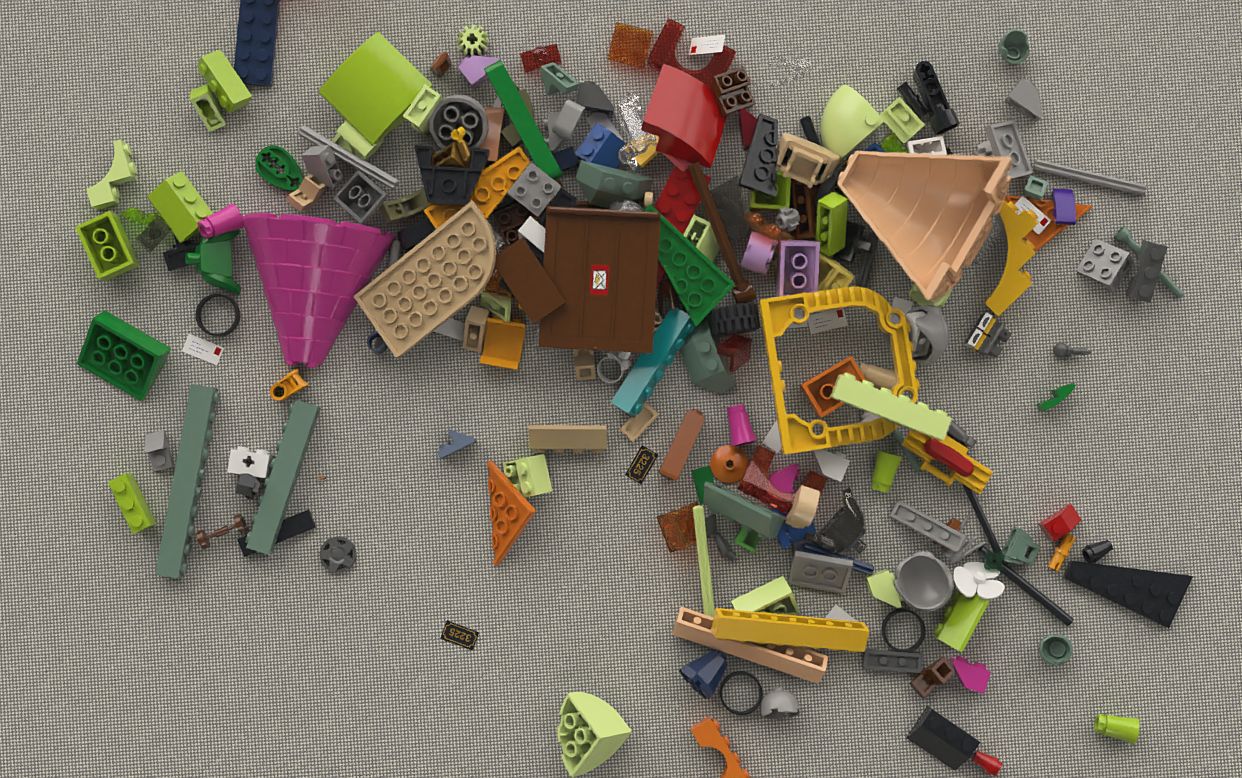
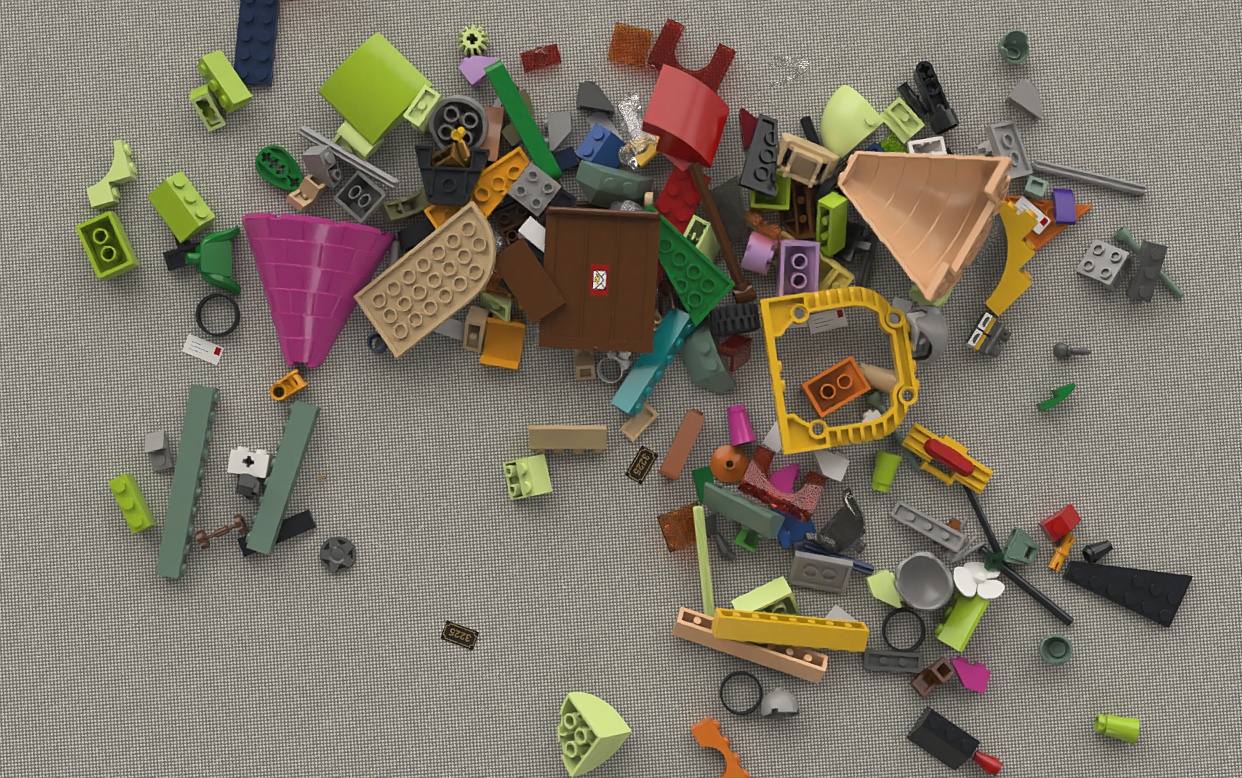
(122, 355): green slope -> none
(138, 216): clear neon green slope -> none
(153, 235): clear smoke slope -> none
(221, 222): dark pink plant -> none
(441, 64): dark orange slope -> none
(460, 441): sand blue slope -> none
(508, 512): orange tile -> none
(557, 79): sand green slope -> none
(568, 119): light grey beam -> none
(705, 672): dark blue cone -> none
(707, 44): white sticker -> none
(732, 91): reddish brown slope -> none
(787, 219): light grey gear -> none
(803, 507): tan brick -> none
(890, 407): yellowish green brick -> none
(959, 435): dark grey bar -> none

